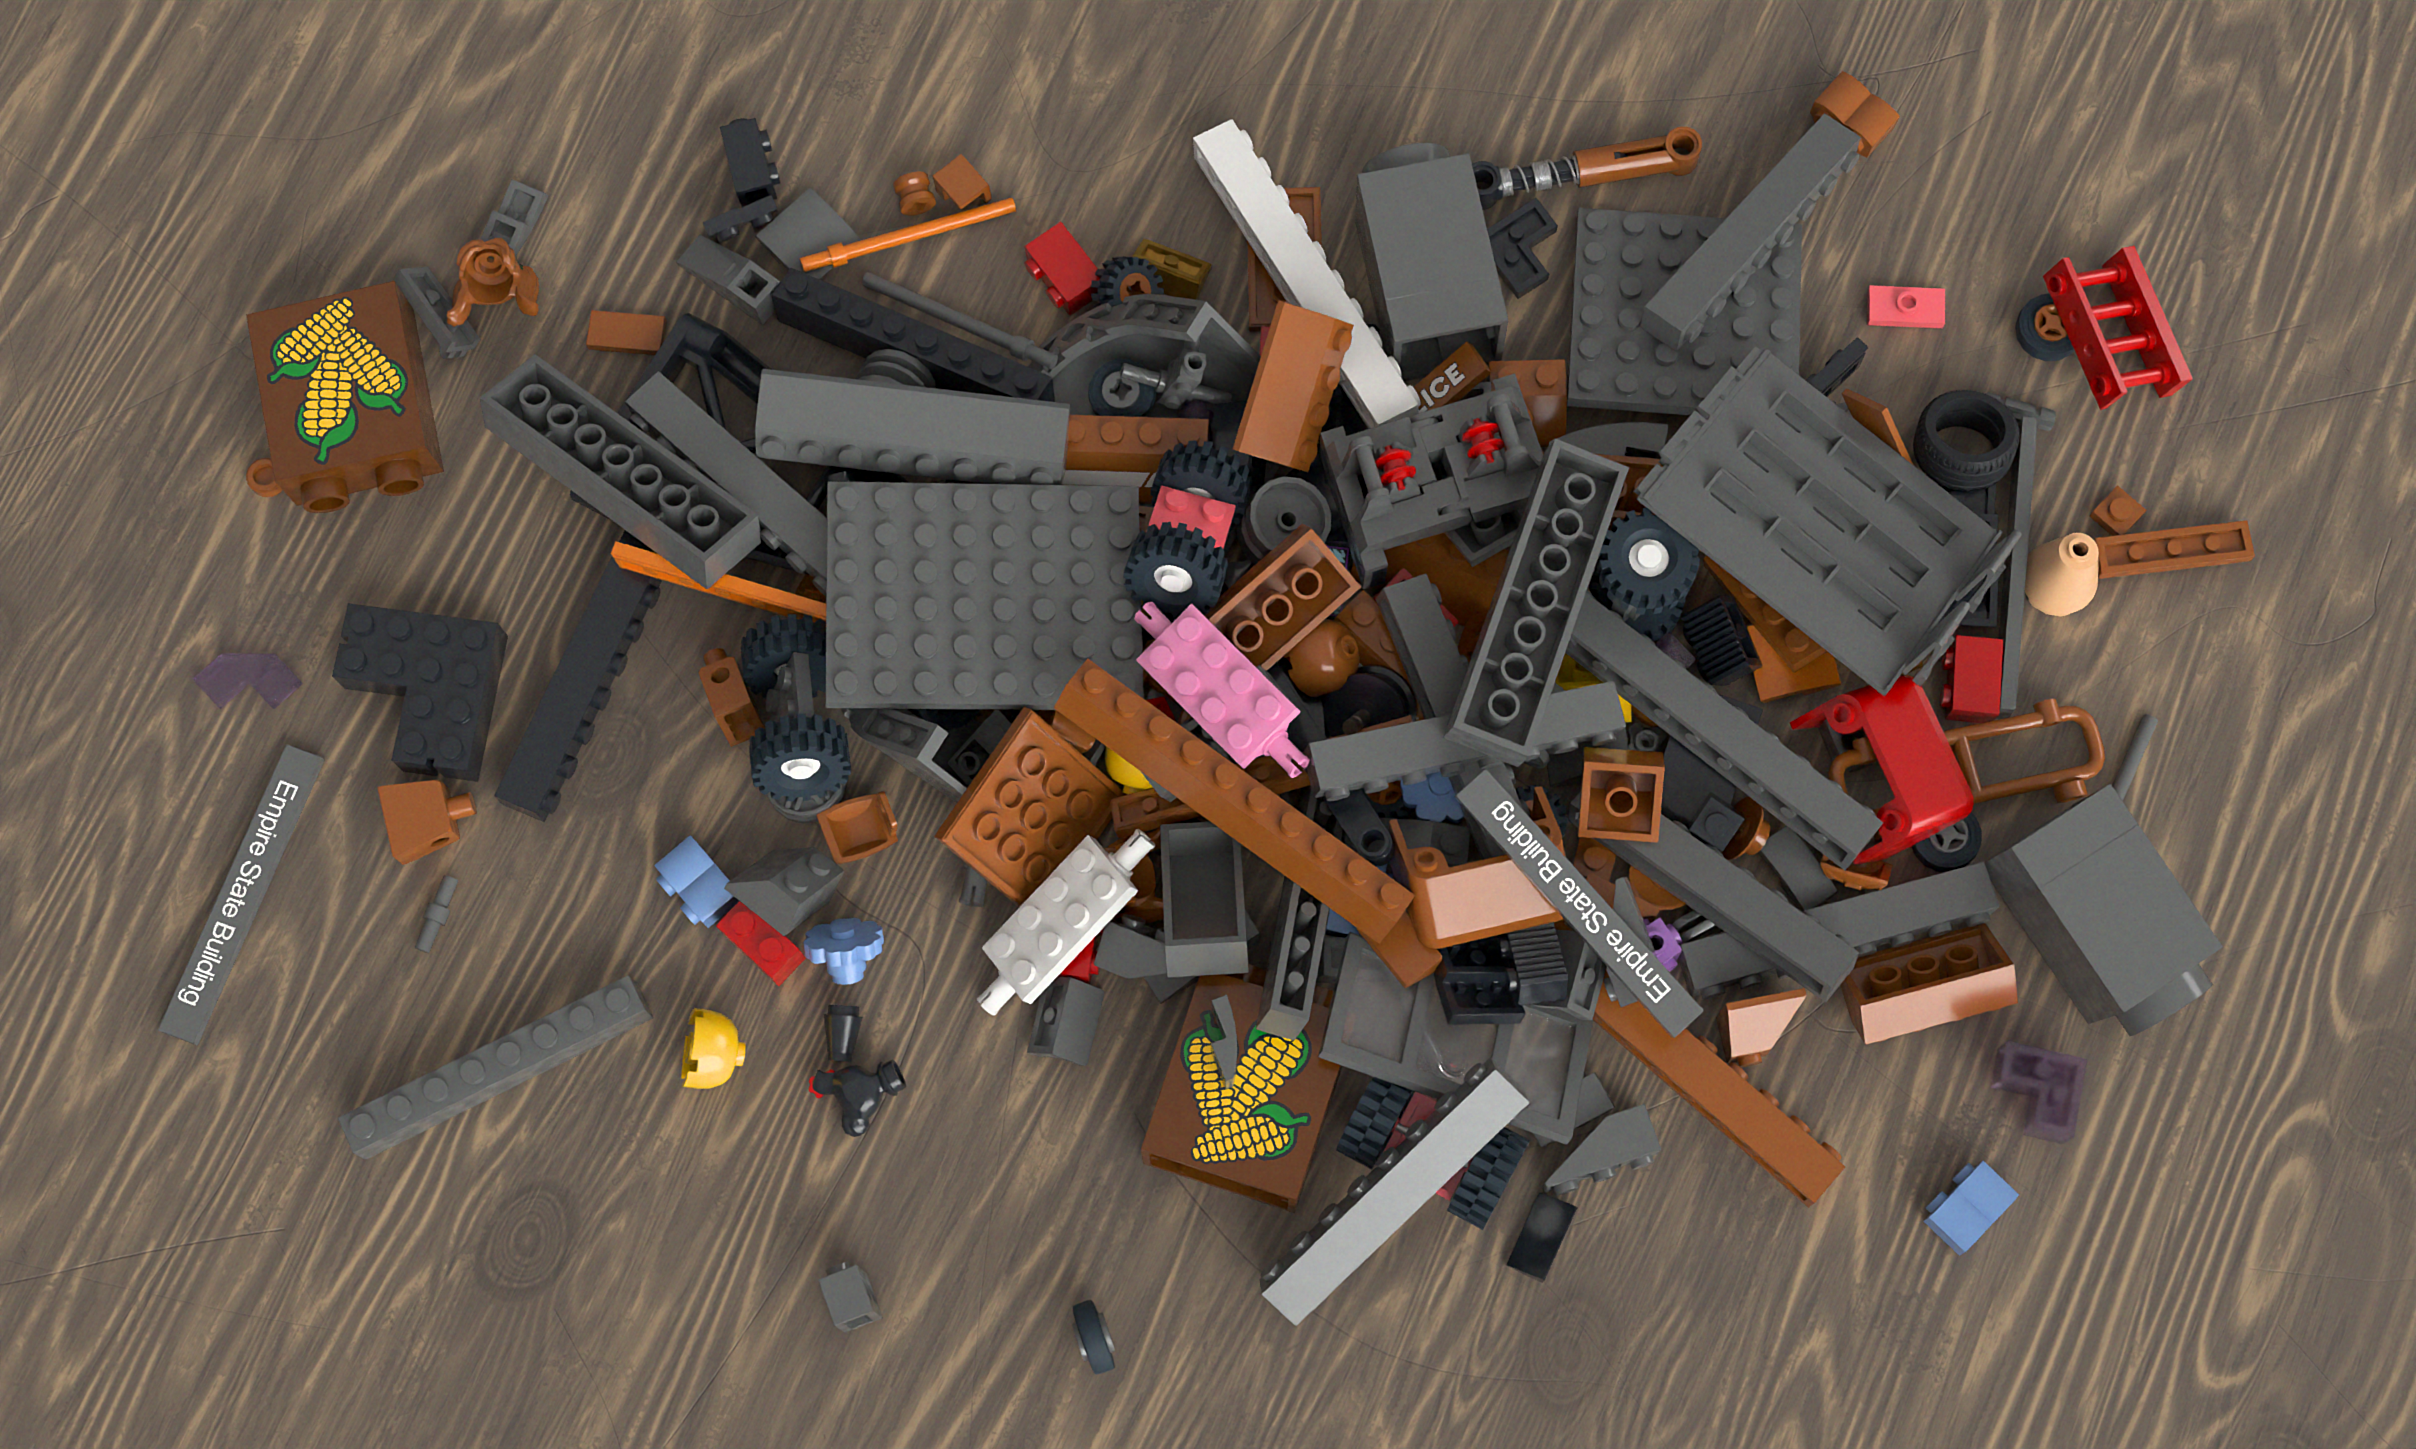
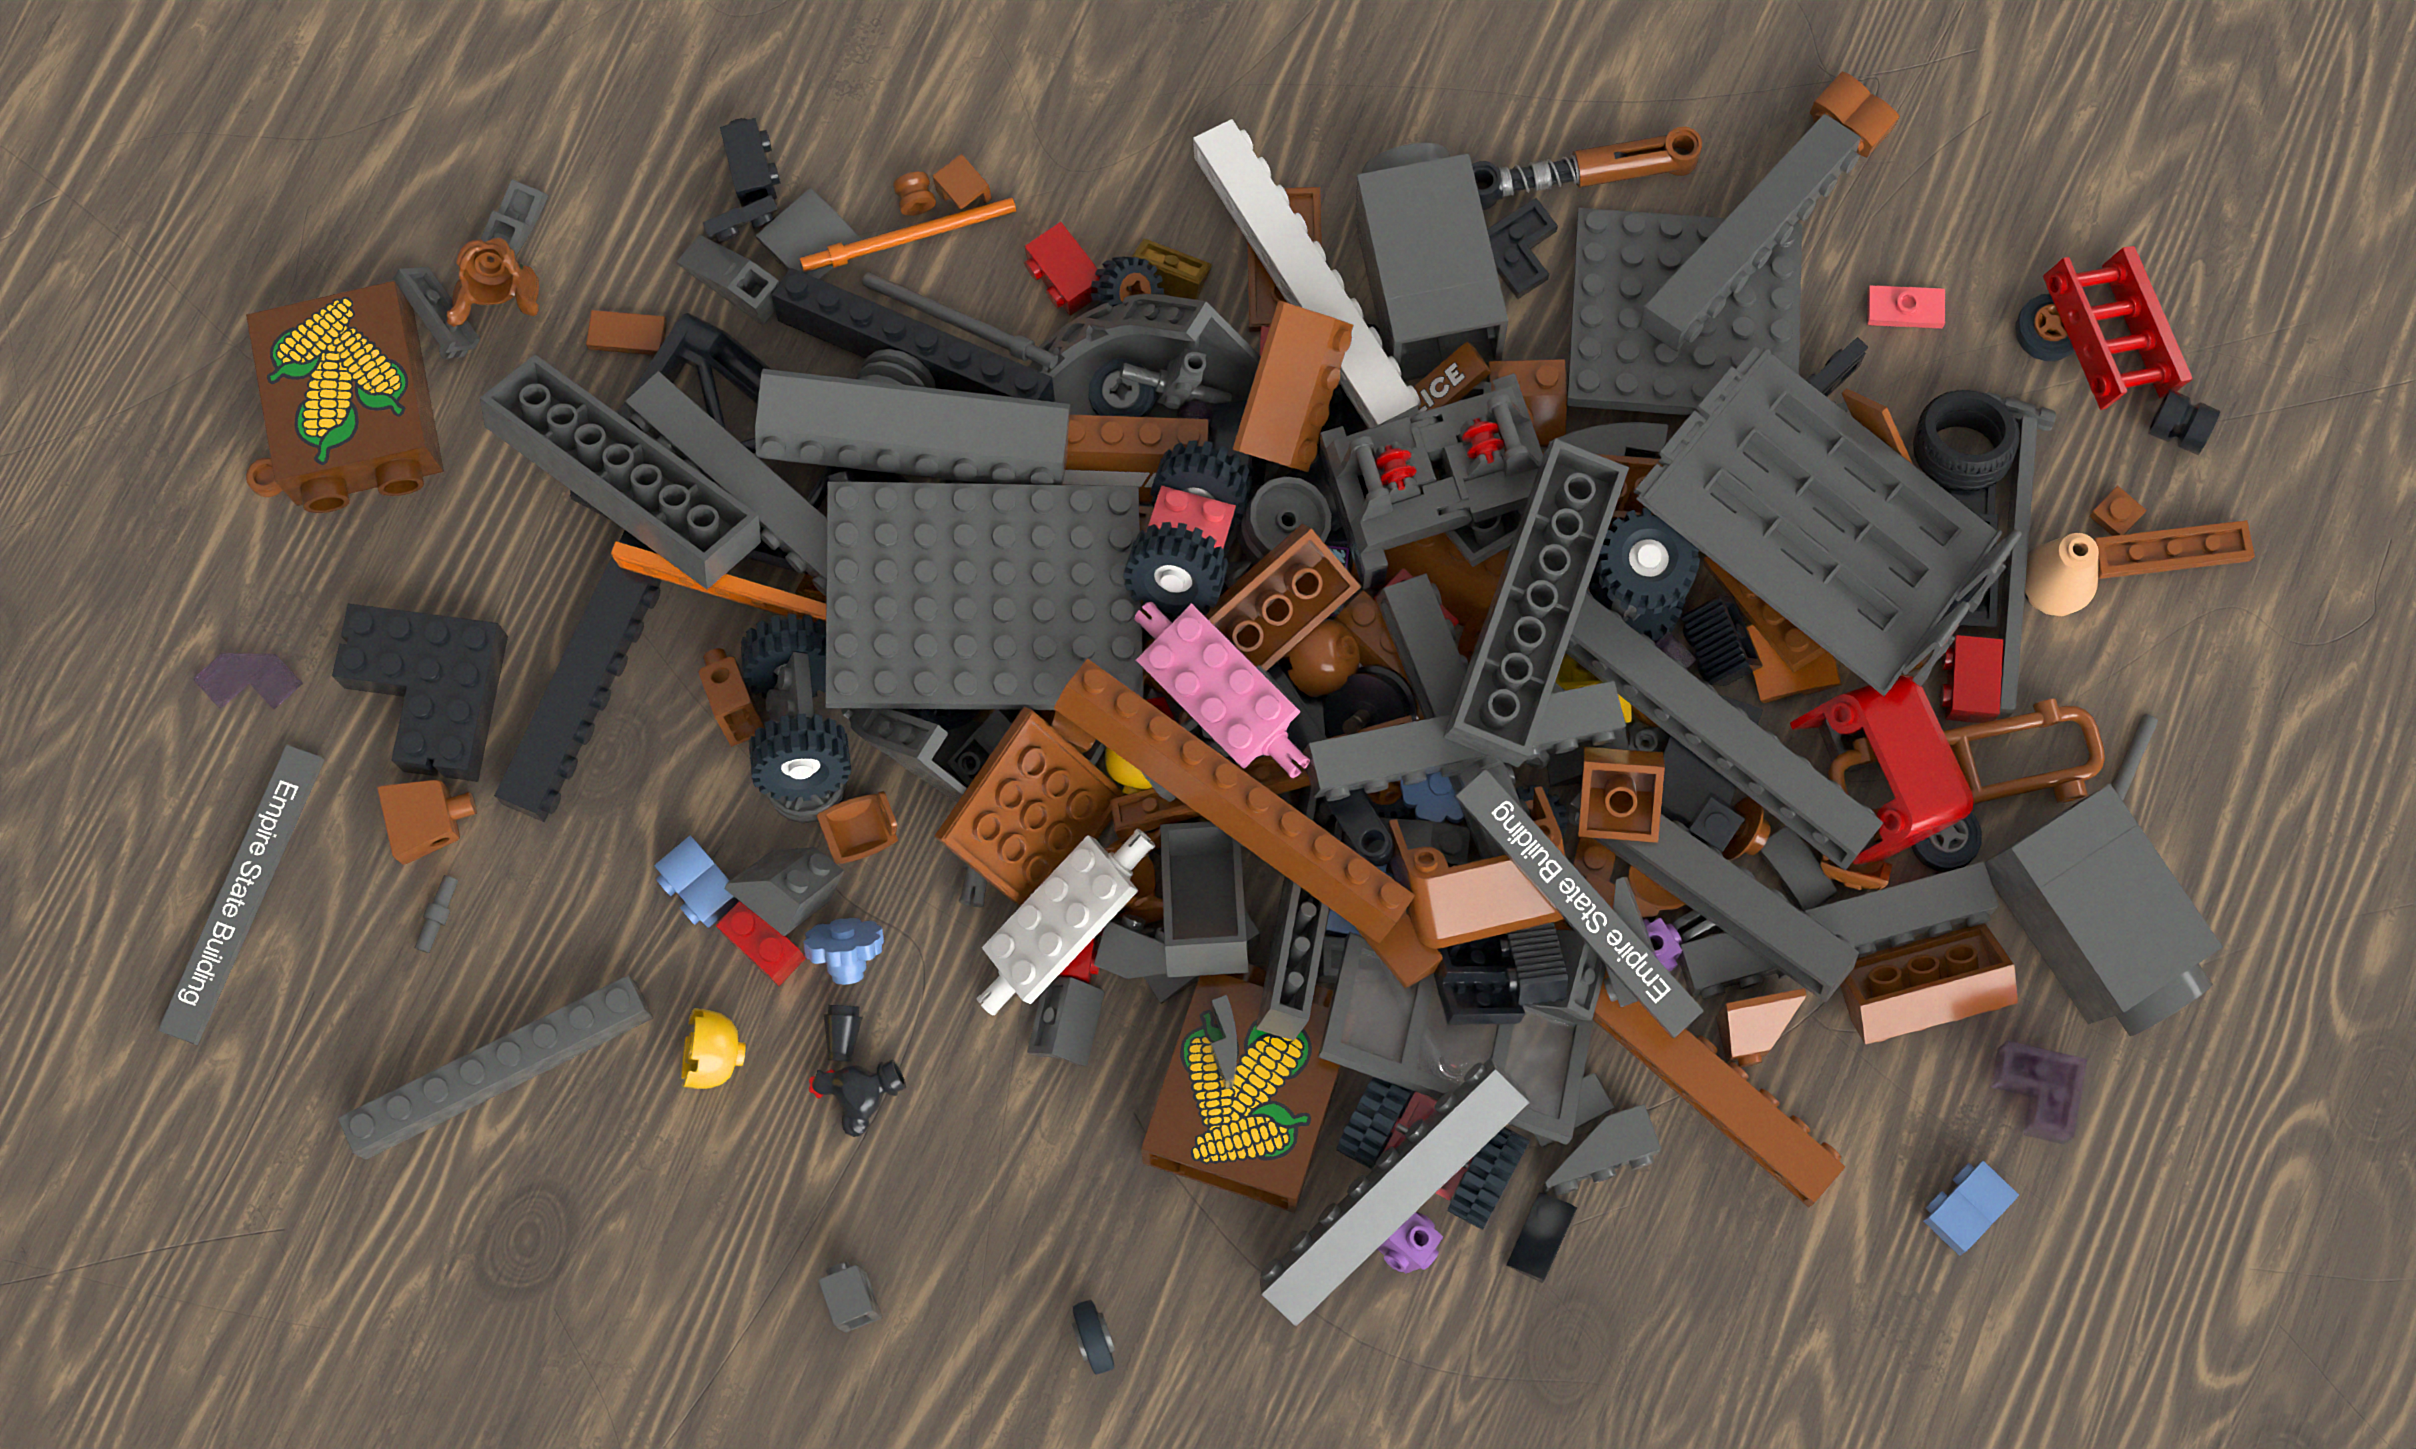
(1412, 1245): none -> medium lavender brick
(2184, 422): none -> black wheel

